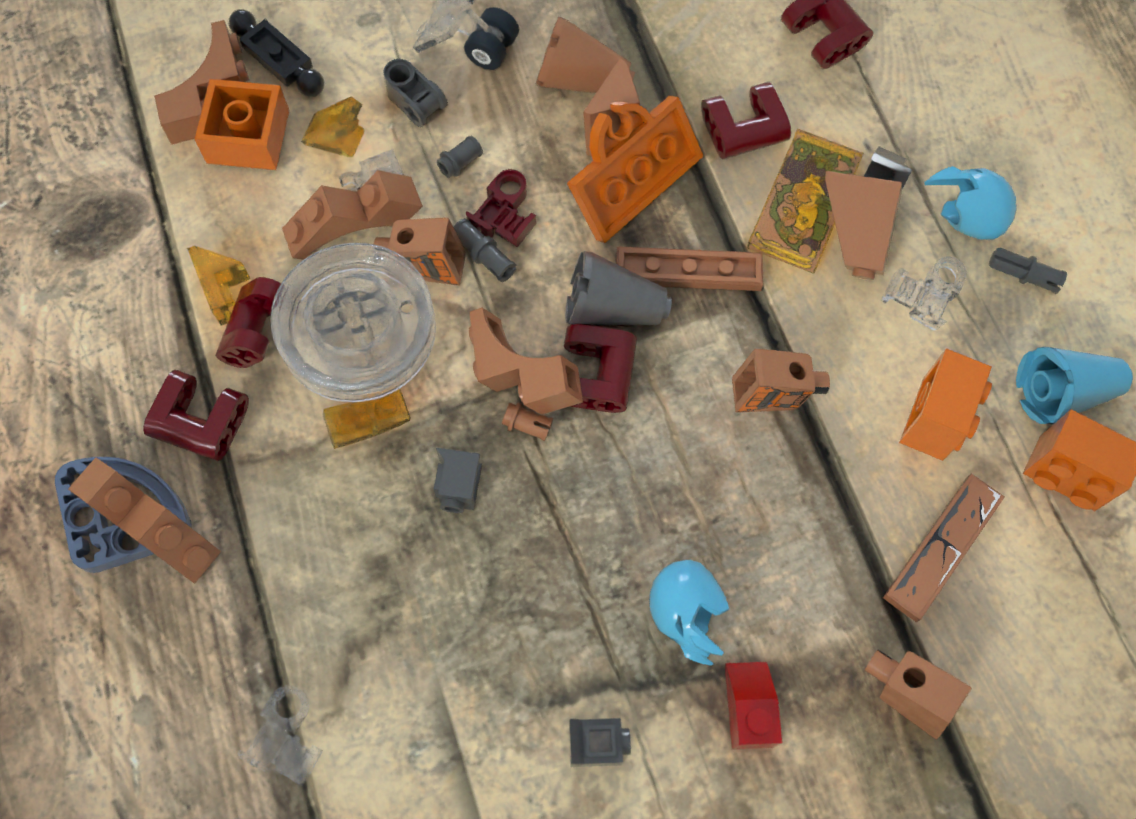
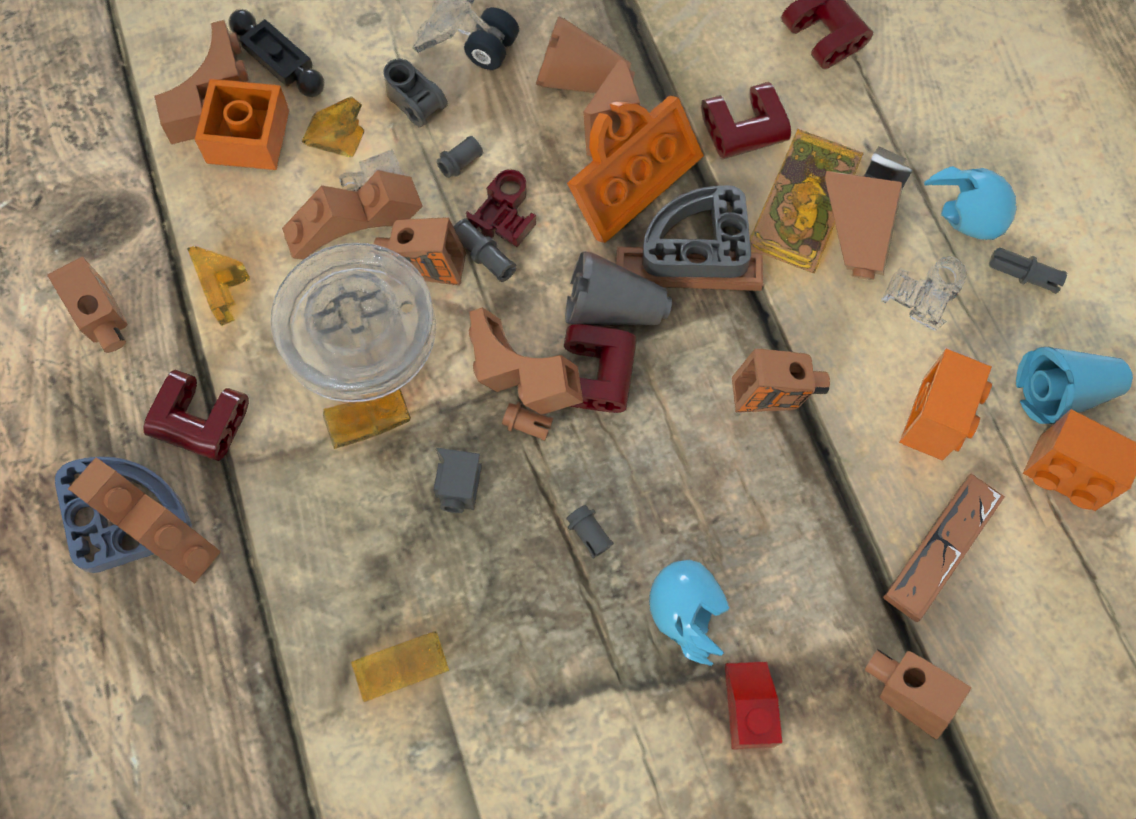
(90, 303): none -> nougat torso
(242, 339): dark red connector -> none
(275, 744): clear piece -> none
(399, 666): none -> clear yellow slope
(589, 530): none -> dark grey pin
(598, 742): dark grey window -> none
(716, 251): none -> dark grey beam

